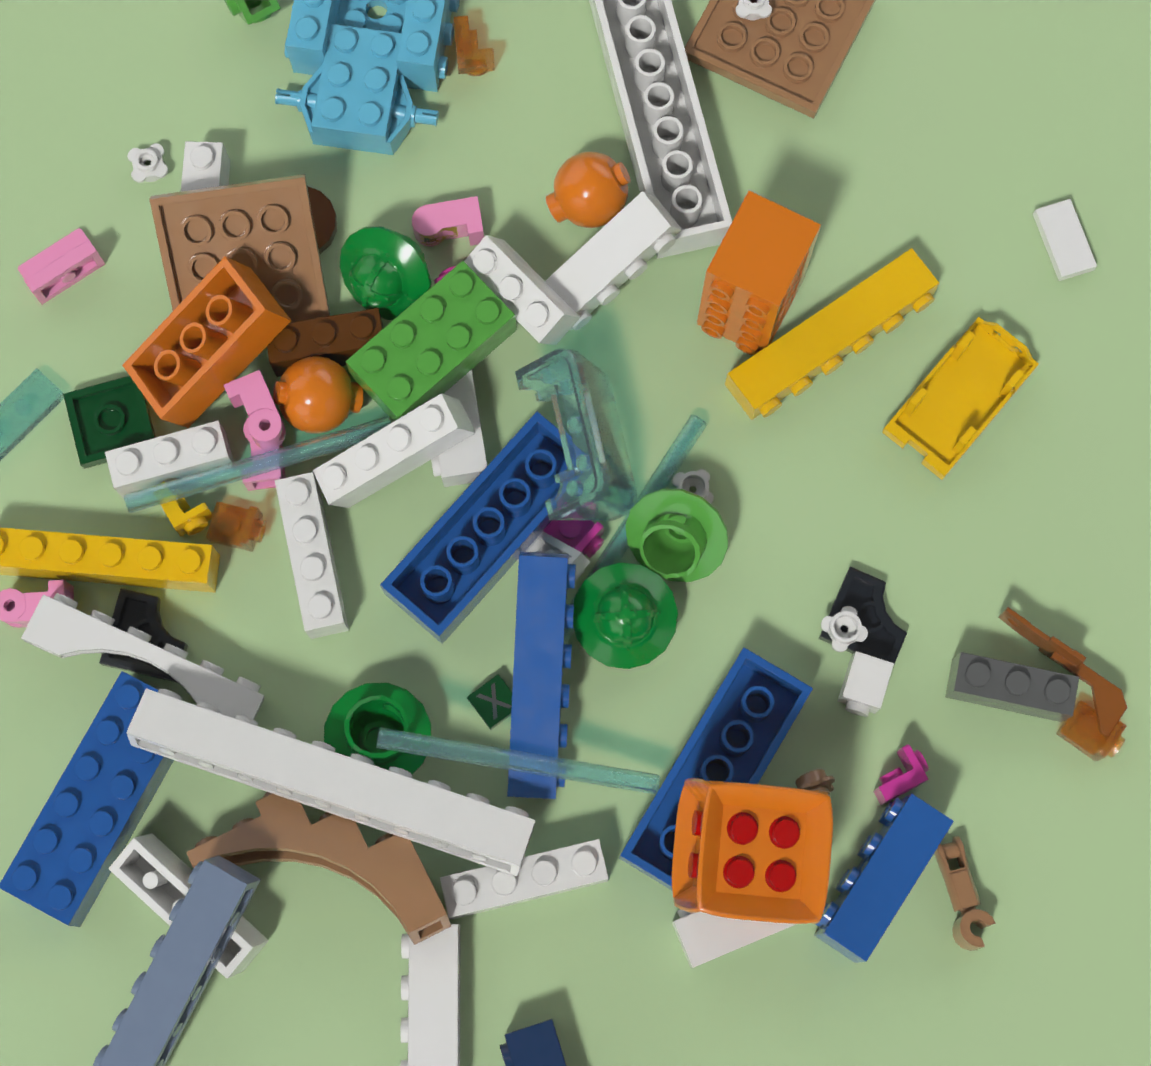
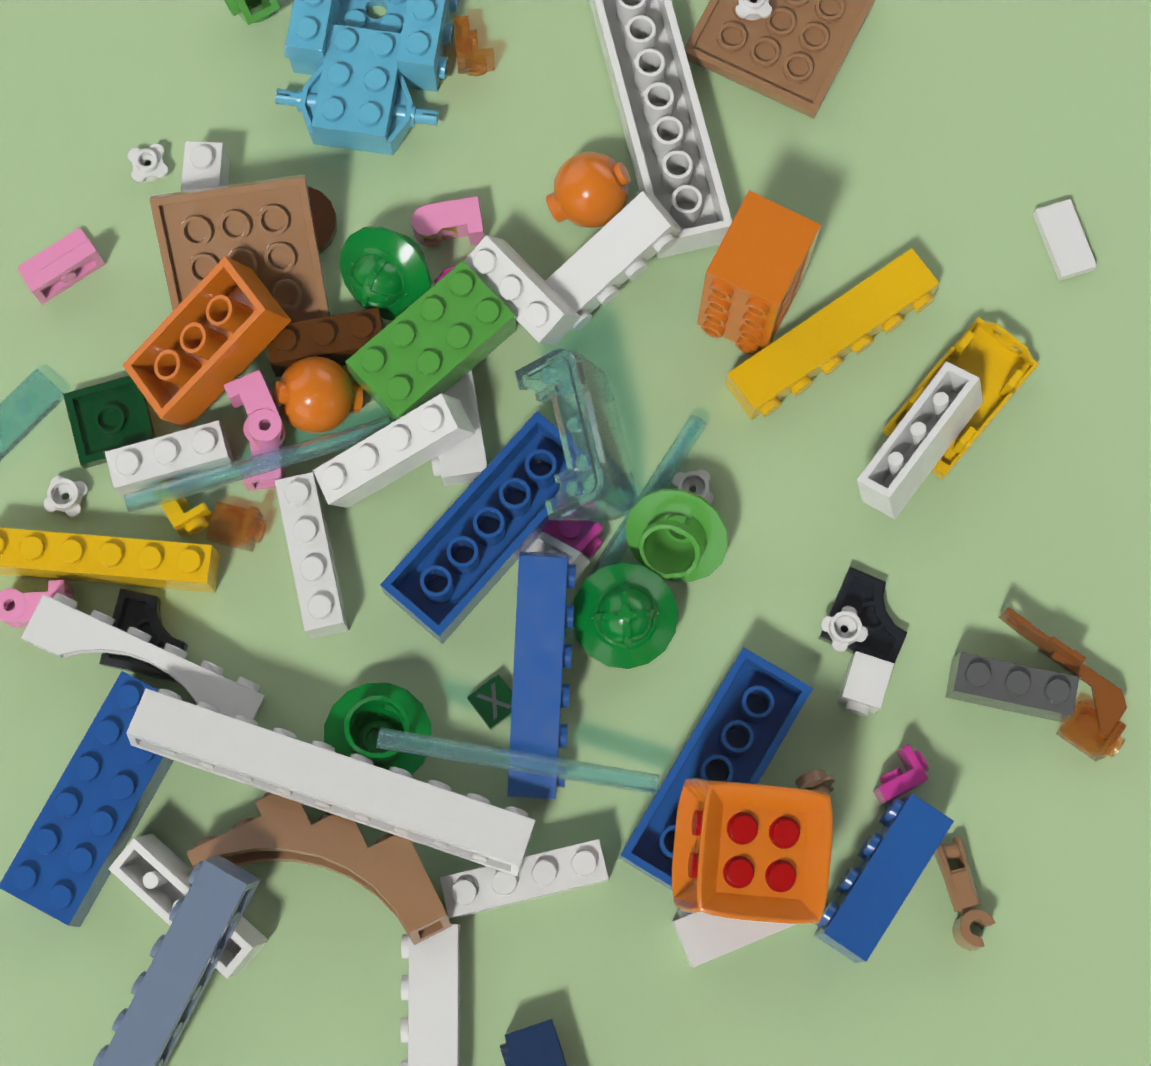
(56, 490): none -> white plate
(920, 440): none -> white brick

